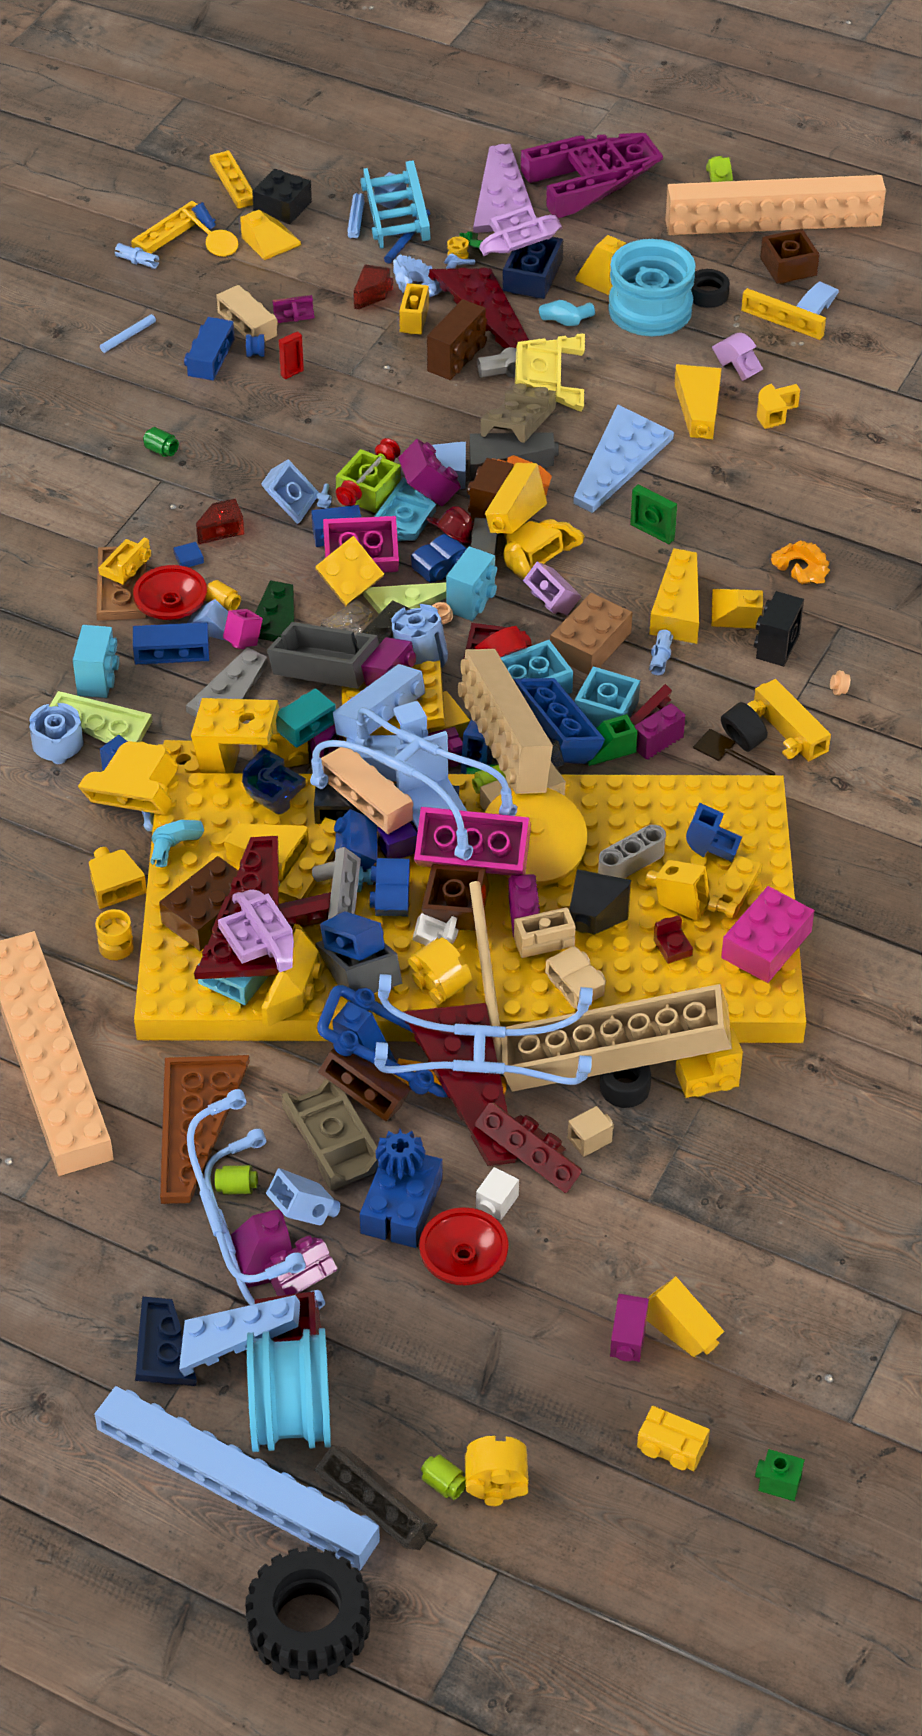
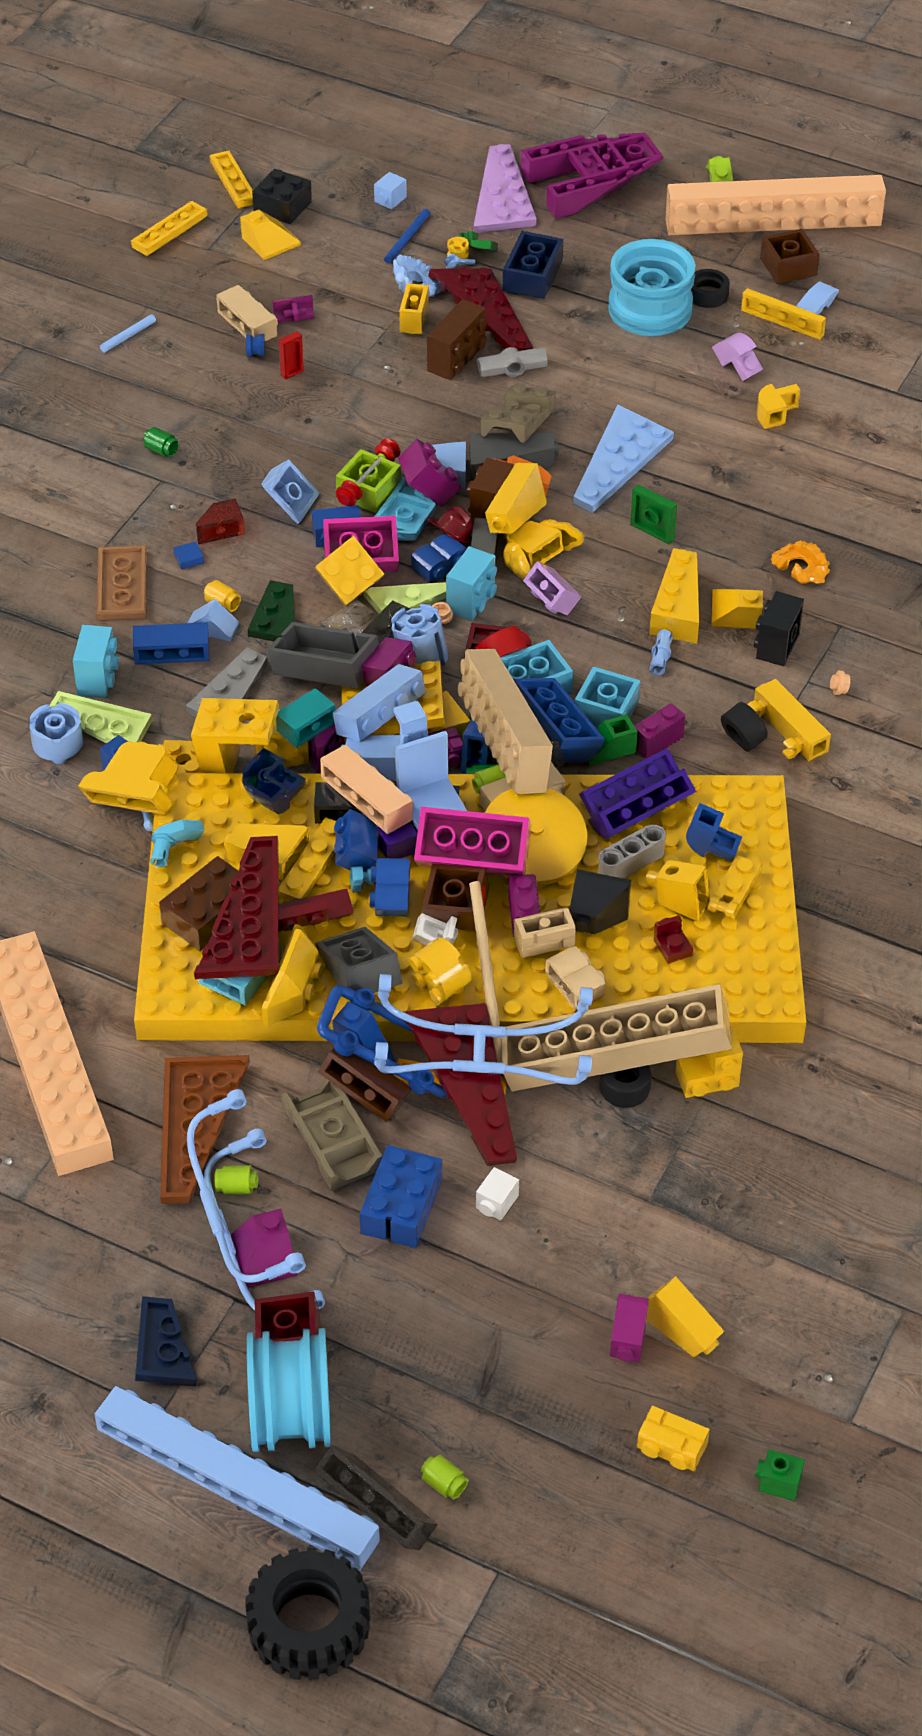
(114, 934): yellow wheel -> none
(115, 877): yellow torso -> none
(125, 560): yellow bracket -> none
(136, 255): light blue pin -> none
(170, 592): red dish -> none
(203, 215): blue pin -> none
(210, 348): blue brick -> none
(218, 242): yellow piece -> none
(226, 1331): light blue wing -> none
(242, 628): dark pink brick -> none
(258, 930): lavender plate -> none
(301, 1198): light blue torso -> none
(318, 1266): brick -> none
(324, 499): light blue hand -> none
(345, 880): light grey piece -> none
(352, 935): blue brick -> none
(355, 216): light blue axle -> none
(363, 743): light blue bar -> none
(372, 286): clear red slope -> none
(400, 1153): blue gear -> none
(412, 193): medium azure fence -> none
(459, 1234): red dish -> none
(496, 1469): yellow brick -> none
(518, 230): lavender plate -> none
(530, 1144): dark red bracket -> none
(540, 366): light yellow wing -> none
(566, 312): medium azure arm -> none
(590, 1131): tan brick -> none
(592, 633): medium nougat brick -> none
(596, 269): yellow slope -> none
(636, 794): none -> dark purple brick
(657, 701): dark red wing -> none
(698, 396): yellow slope -> none
(717, 745): dark brown piece -> none
(767, 934): dark pink brick -> none

